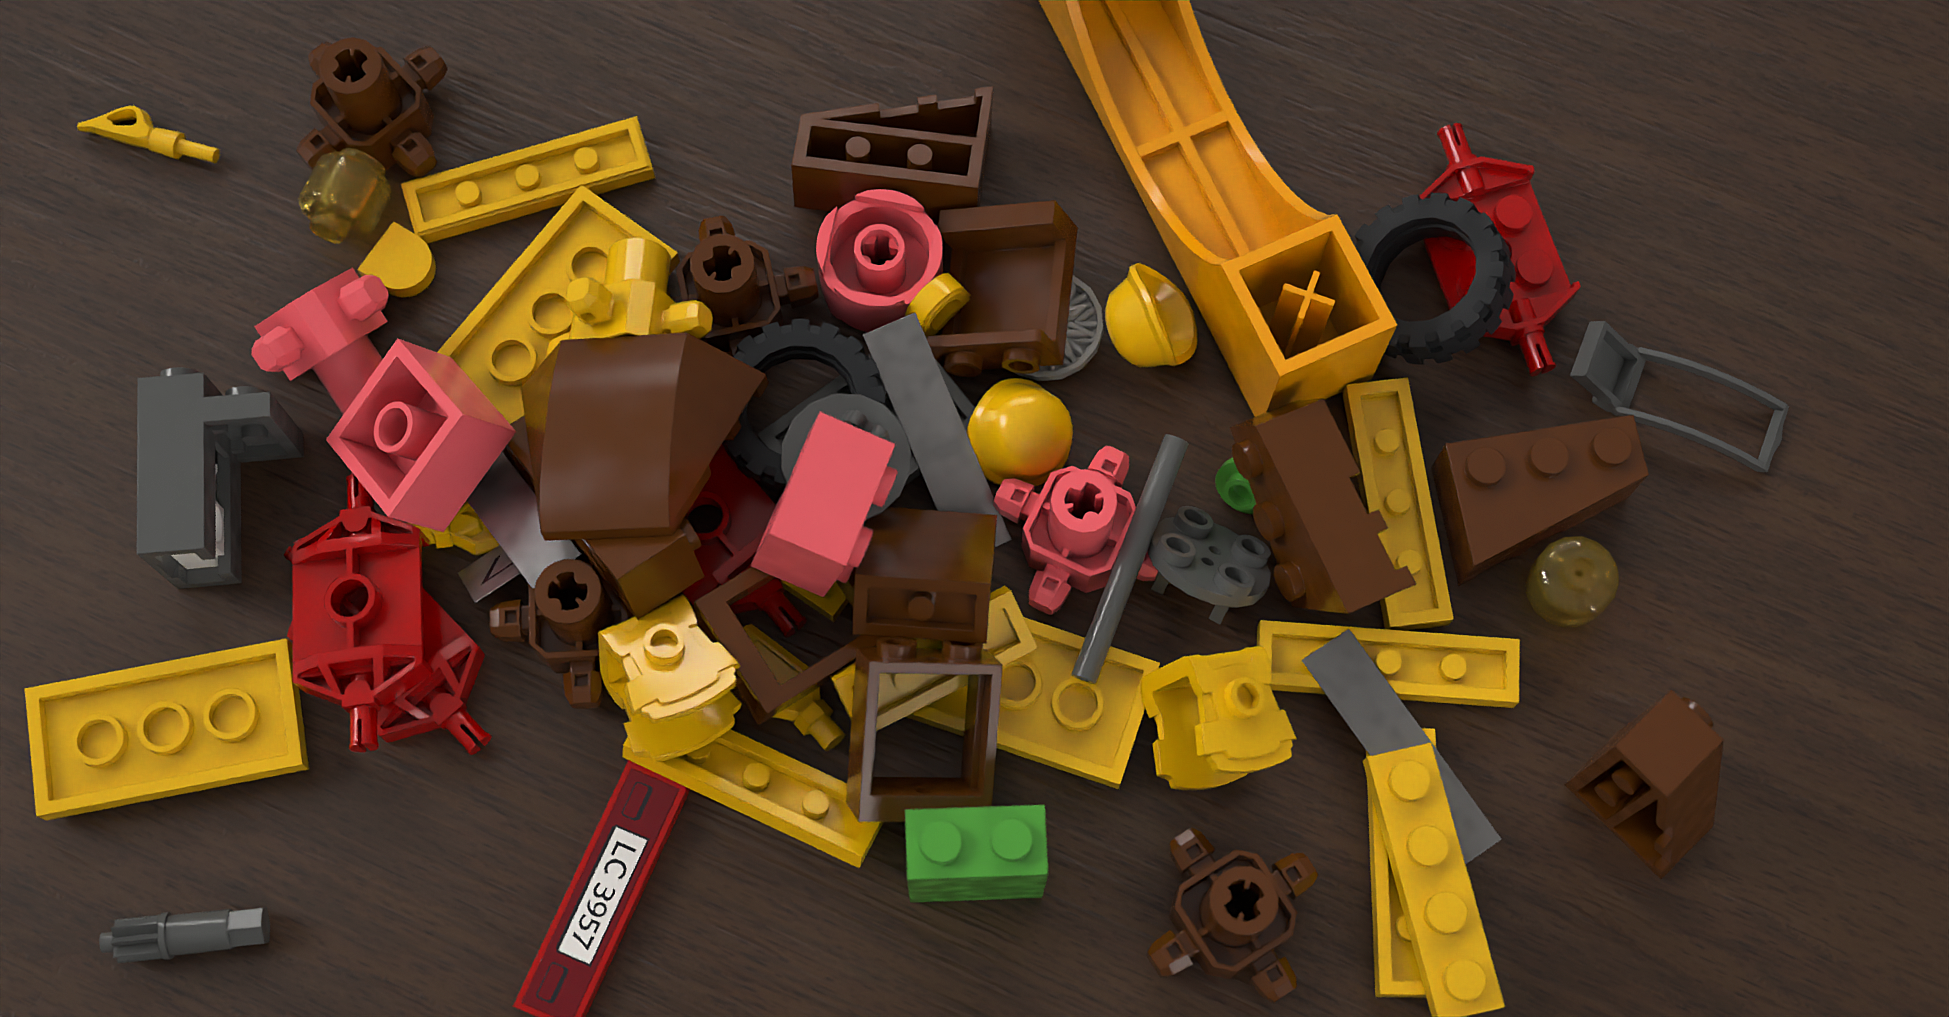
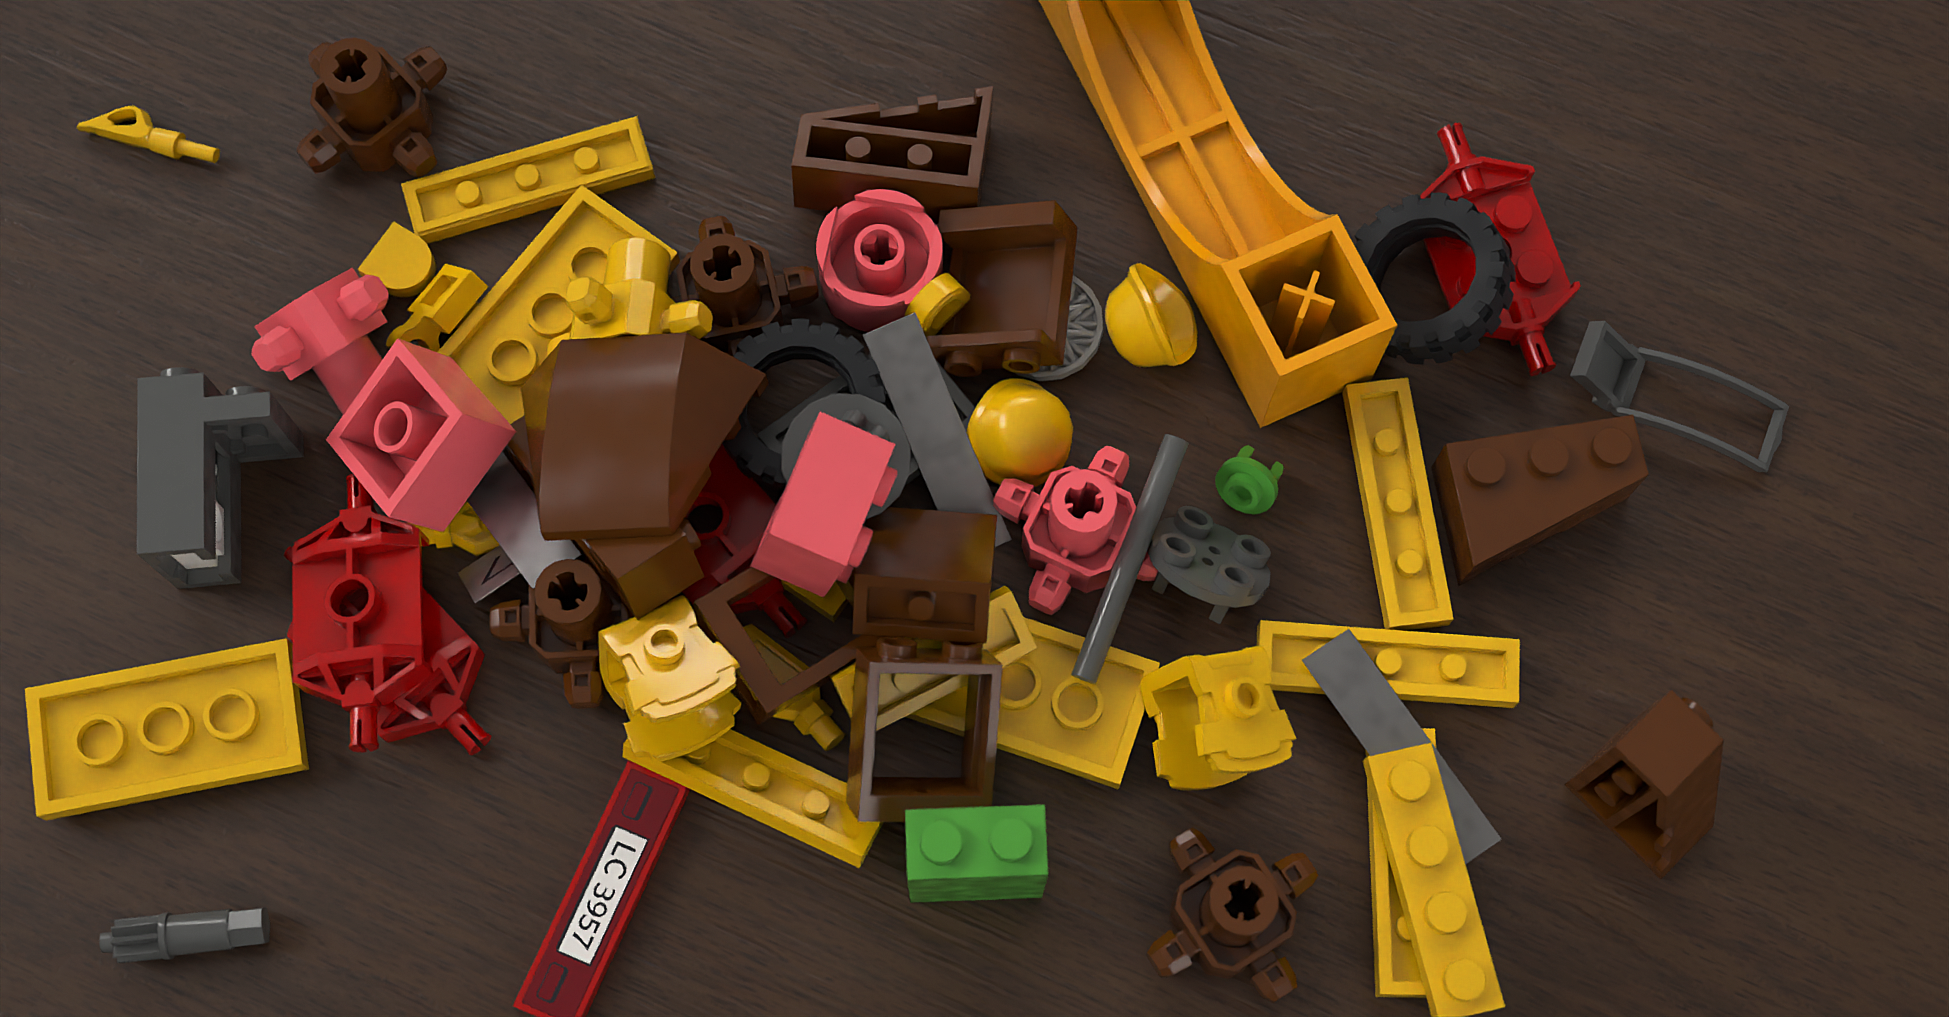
(345, 196): clear yellow head -> none
(440, 307): none -> yellow plate
(1311, 511): reddish brown wedge -> none
(1572, 582): clear yellow head -> none

